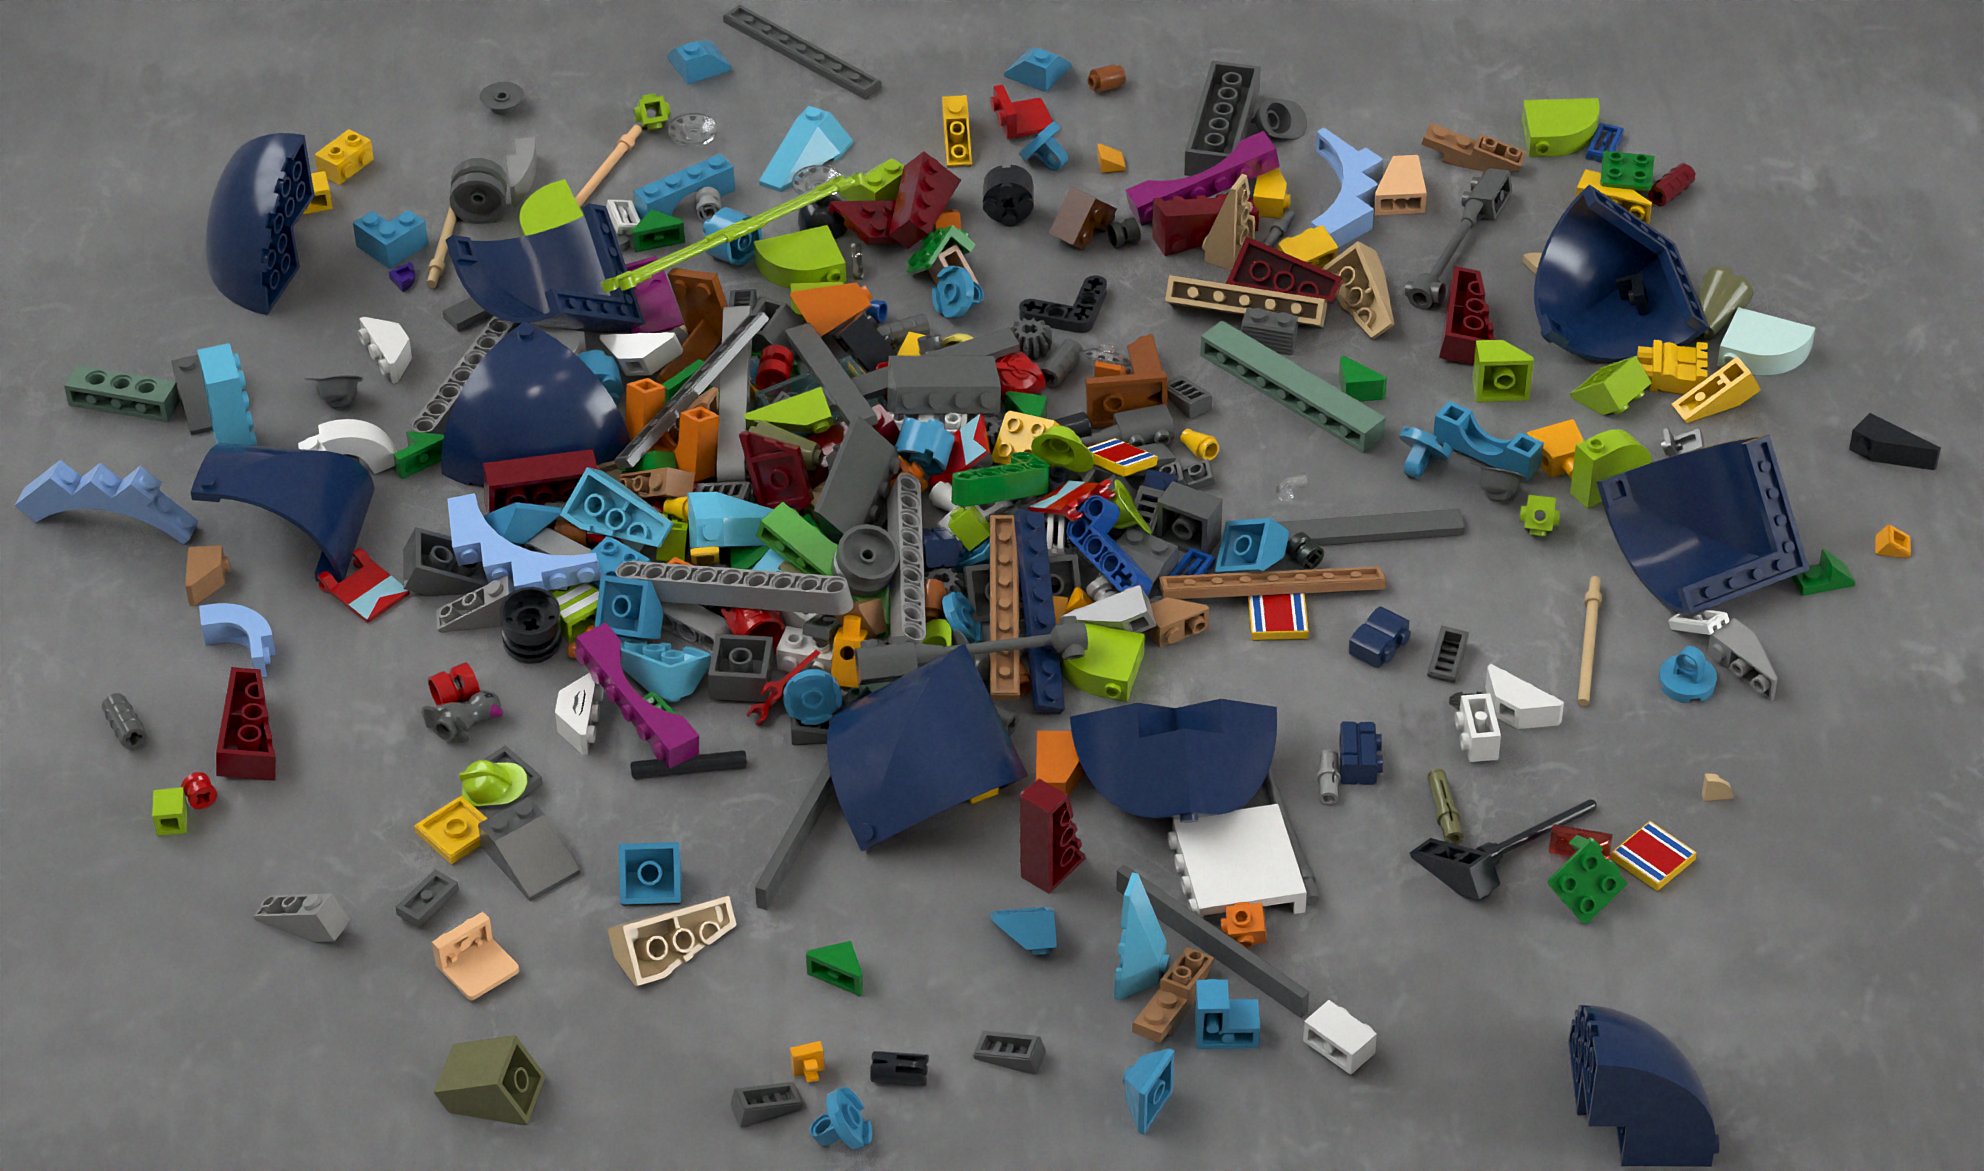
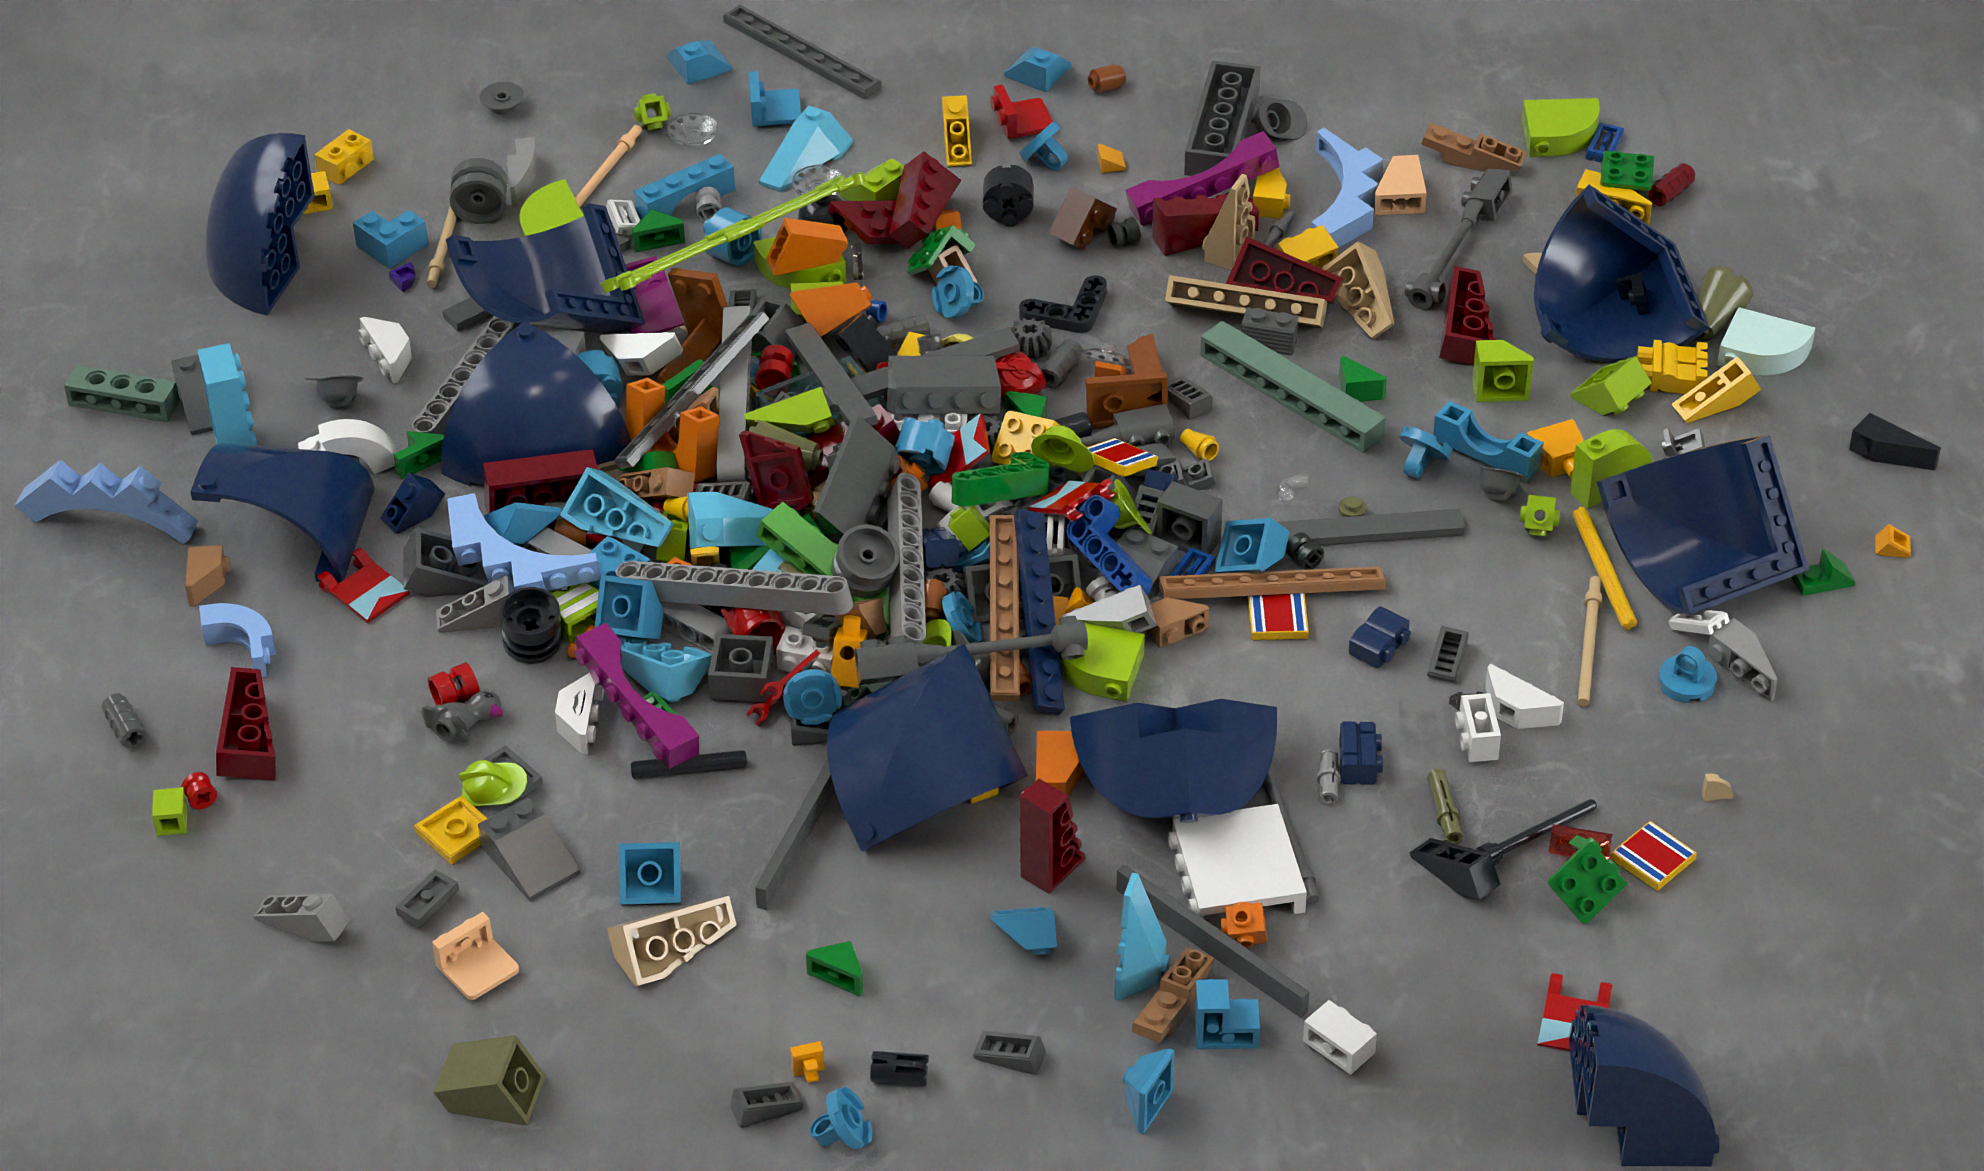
(412, 503): none -> dark blue slope
(772, 106): none -> dark azure bracket
(805, 246): none -> orange slope
(1352, 507): none -> olive plate
(1560, 1011): none -> red flag
(1604, 568): none -> yellow axle

